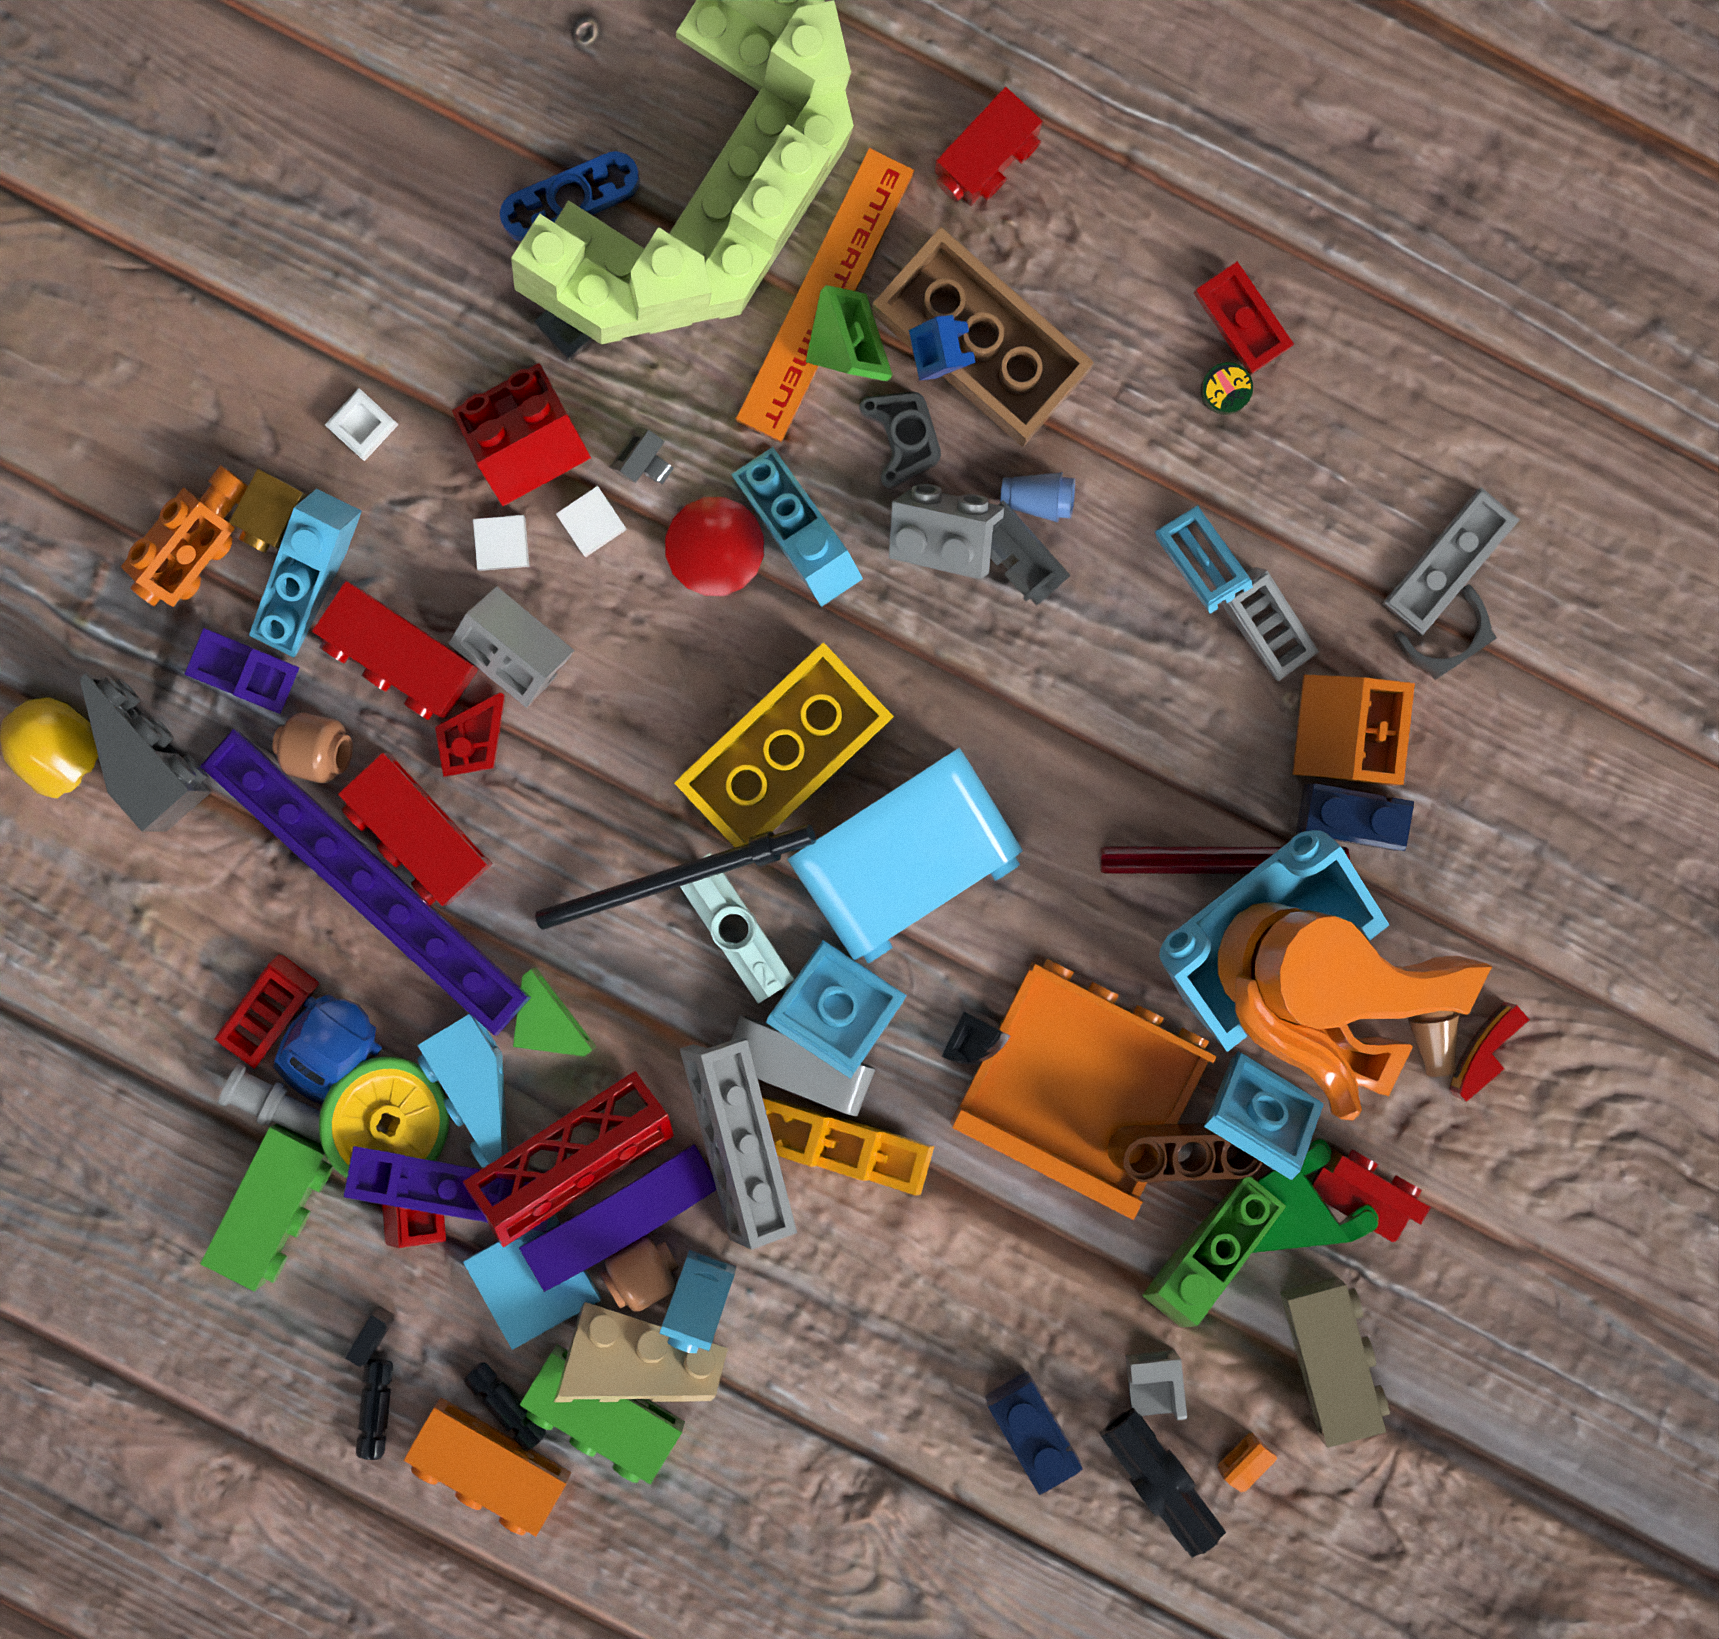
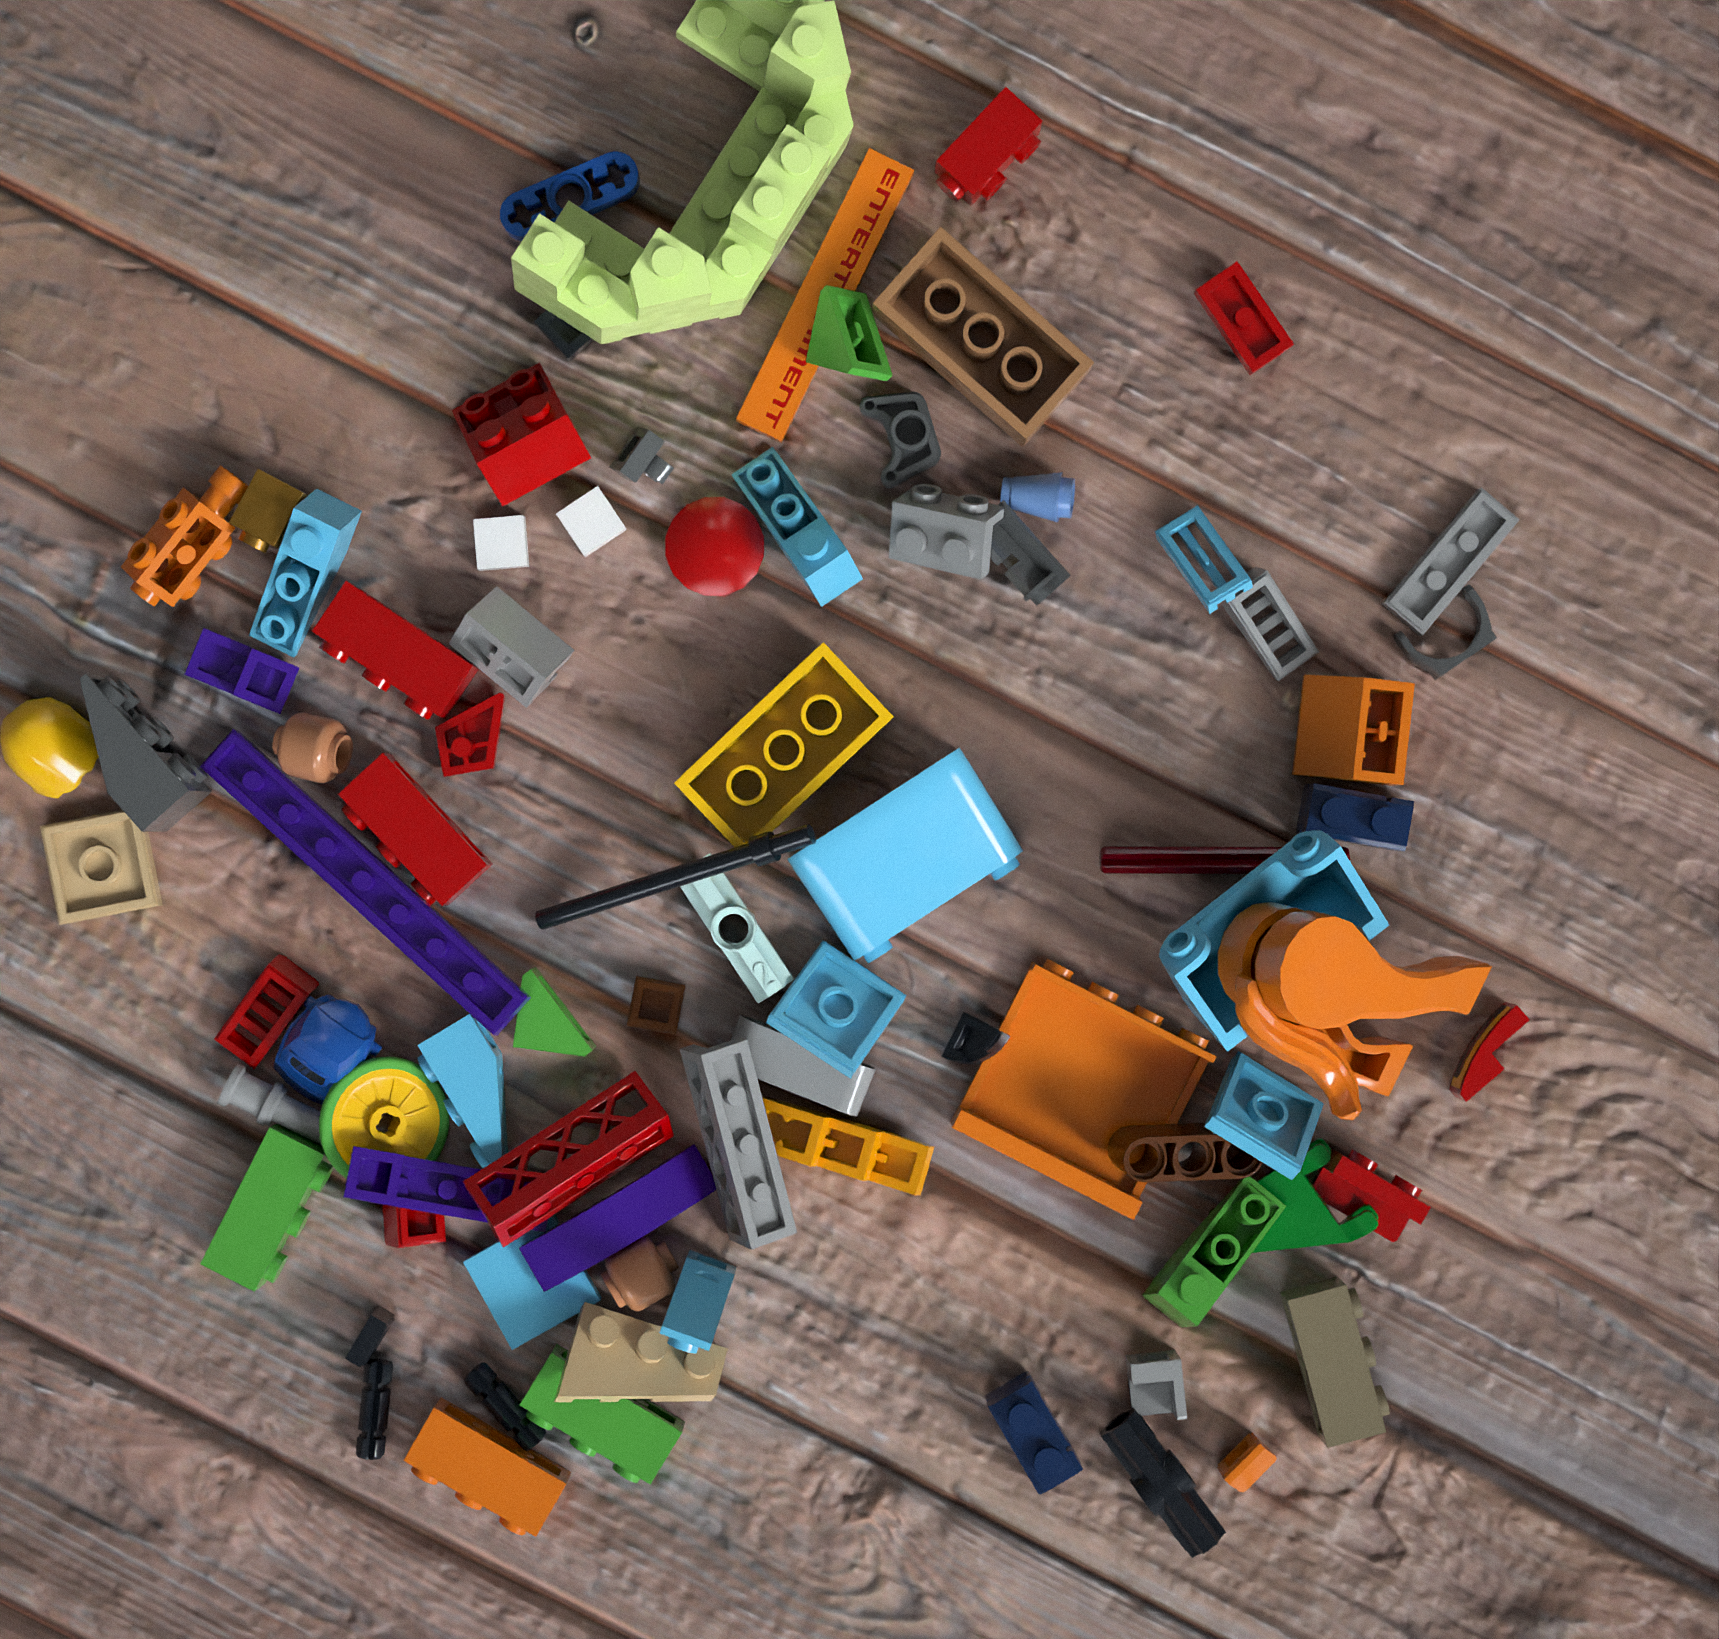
(99, 867): none -> tan tile
(361, 424): white tile -> none
(656, 1005): none -> reddish brown tile
(938, 347): blue tile -> none
(1227, 388): tile -> none
(1437, 1040): medium nougat cone -> none

